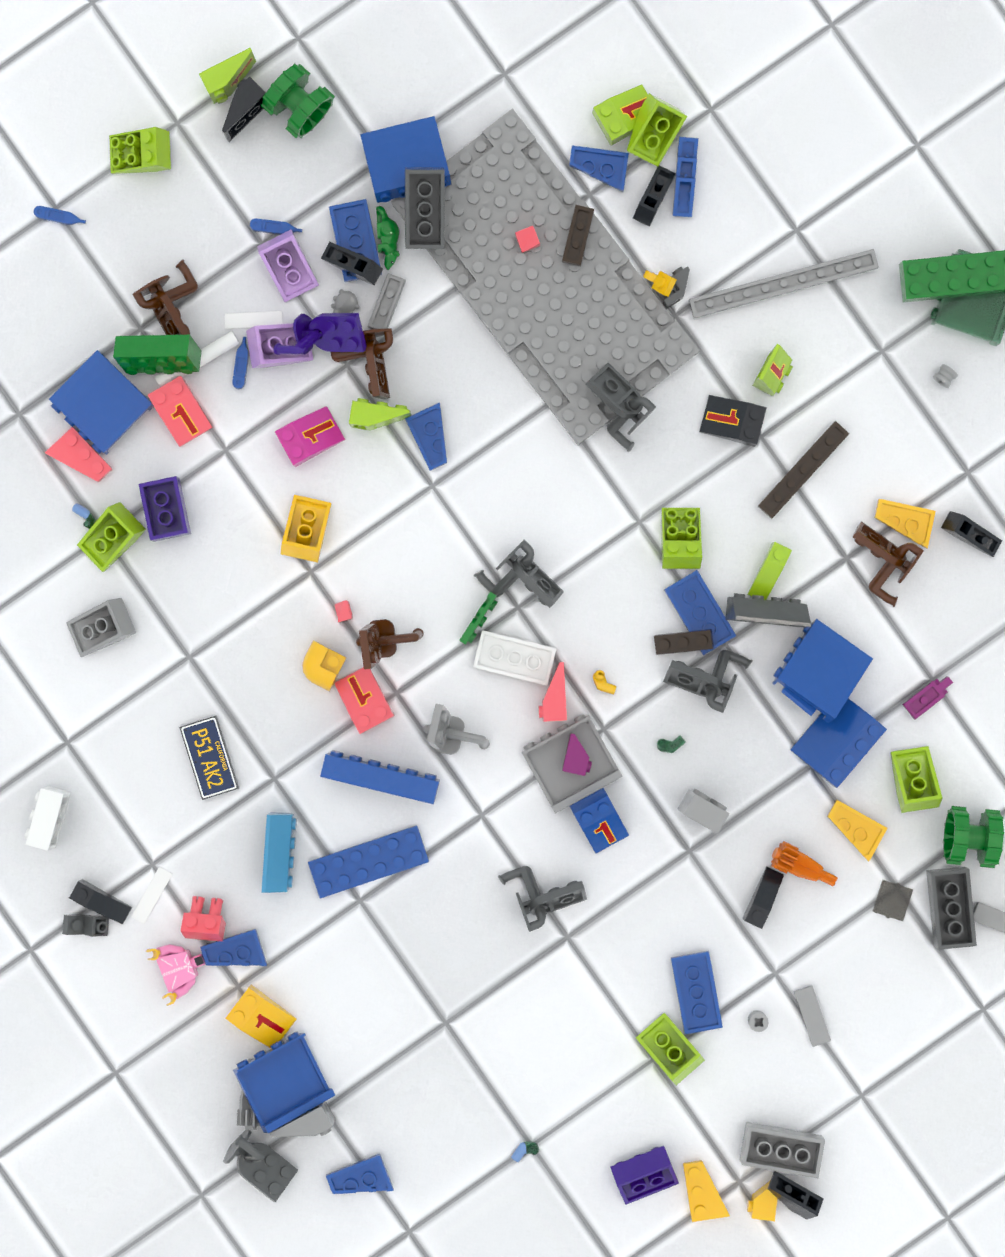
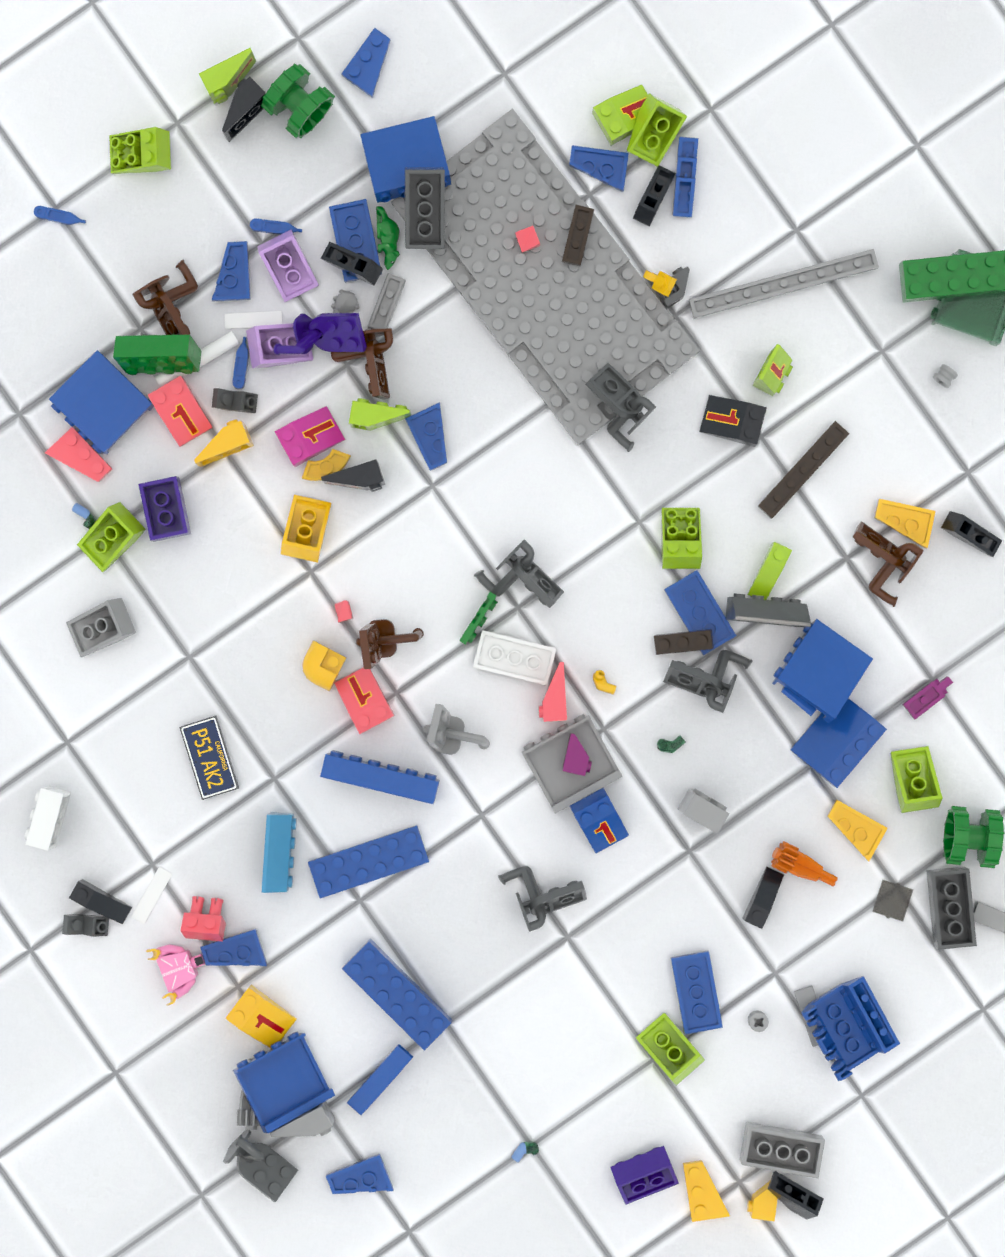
(227, 442): none -> yellow slope
(234, 274): none -> blue wing
(234, 400): none -> dark grey slope
(332, 463): none -> yellow tile
(363, 476): none -> black slope
(367, 62): none -> blue wing
(380, 1079): none -> blue slope
(397, 994): none -> blue brick
(849, 1026): none -> blue slope

